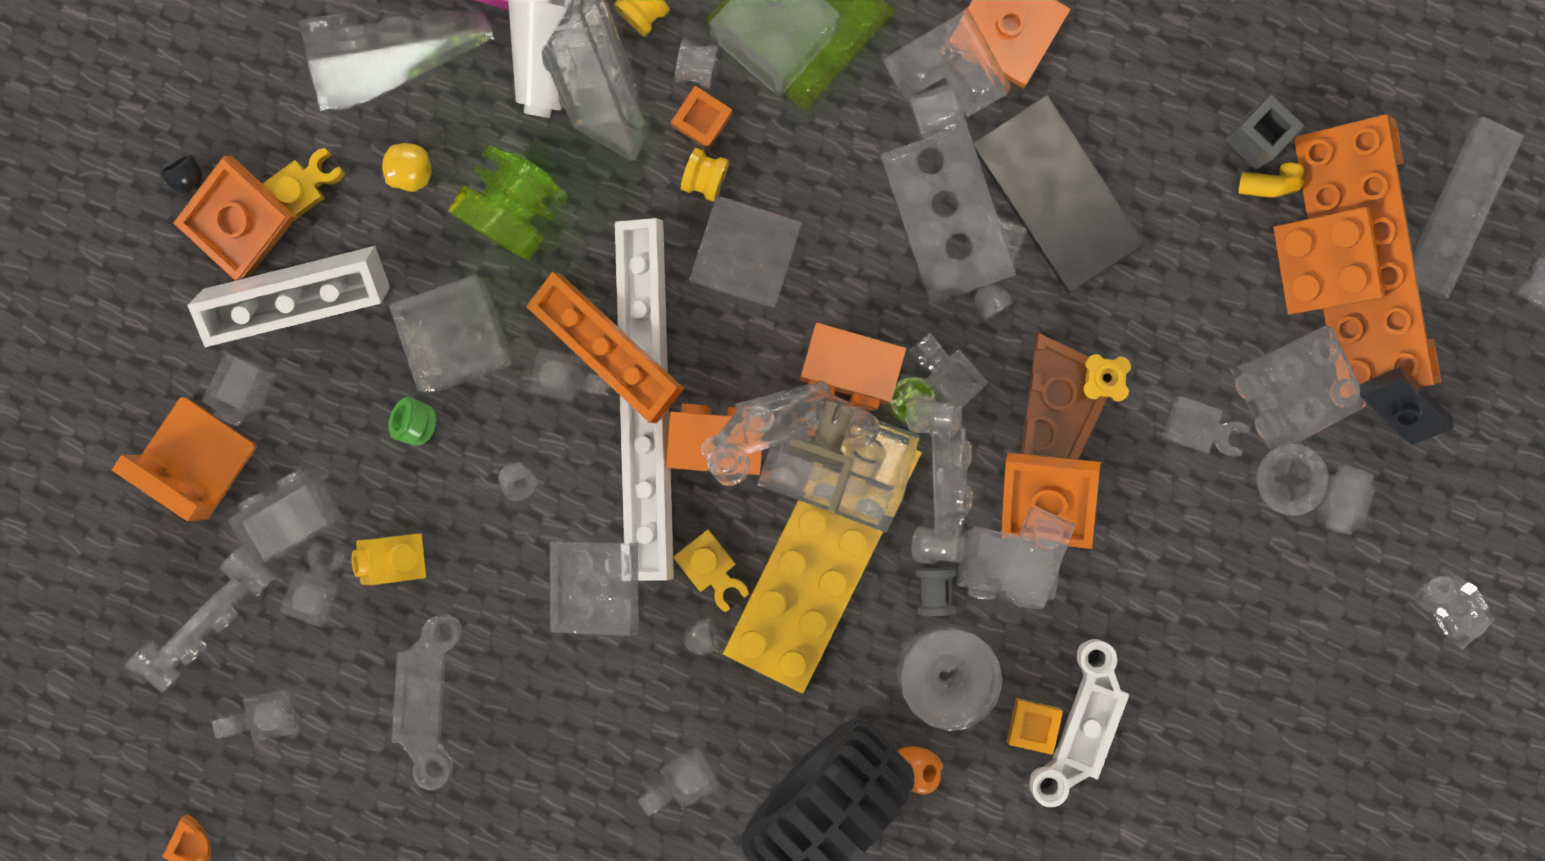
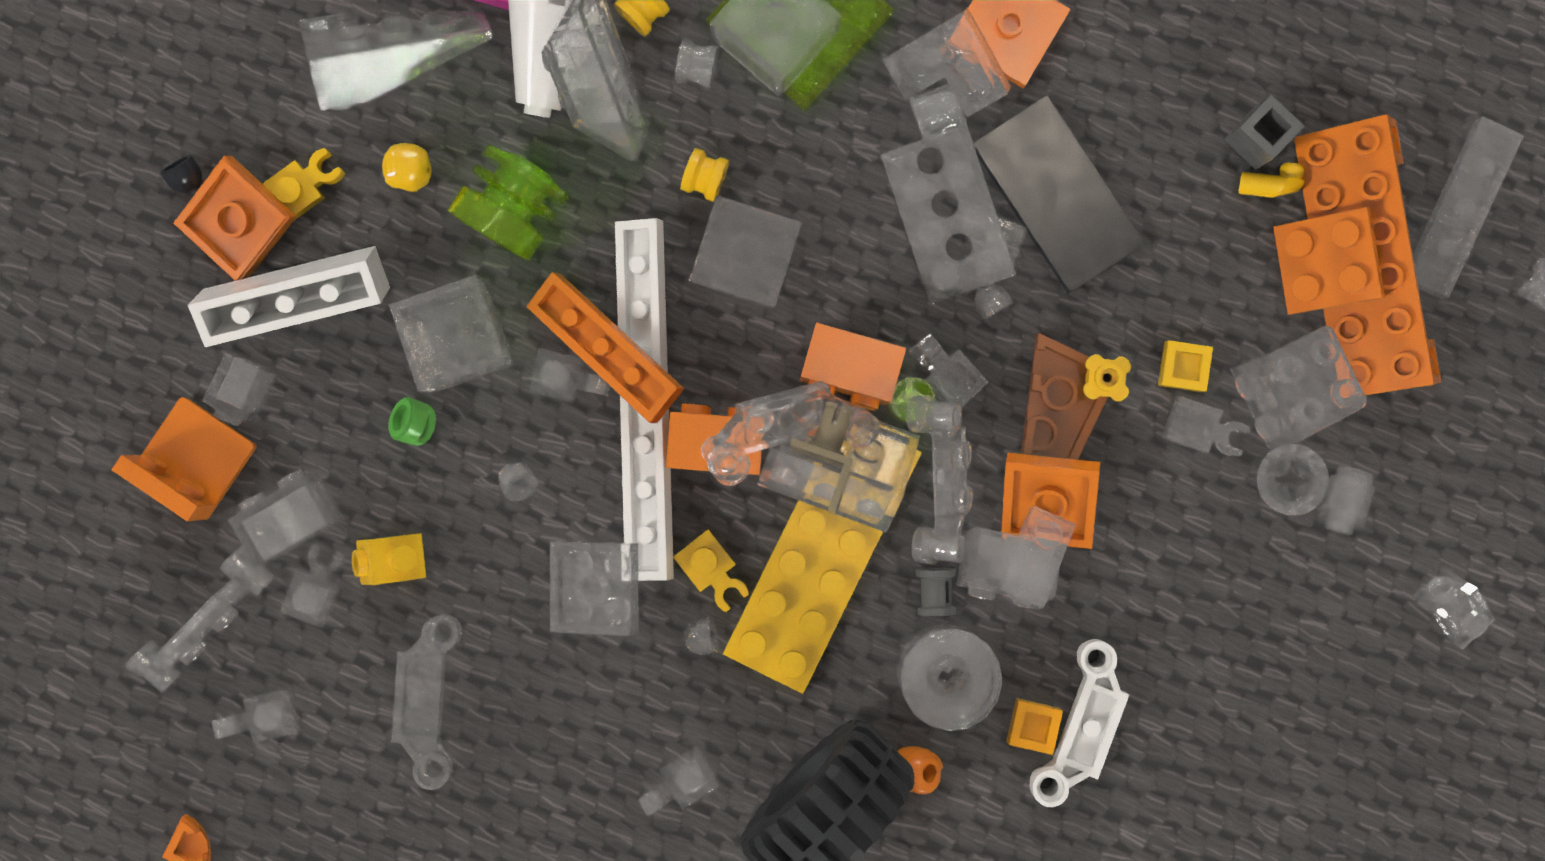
(701, 117): orange plate -> none
(1185, 366): none -> yellow plate
(1406, 405): black plate -> none

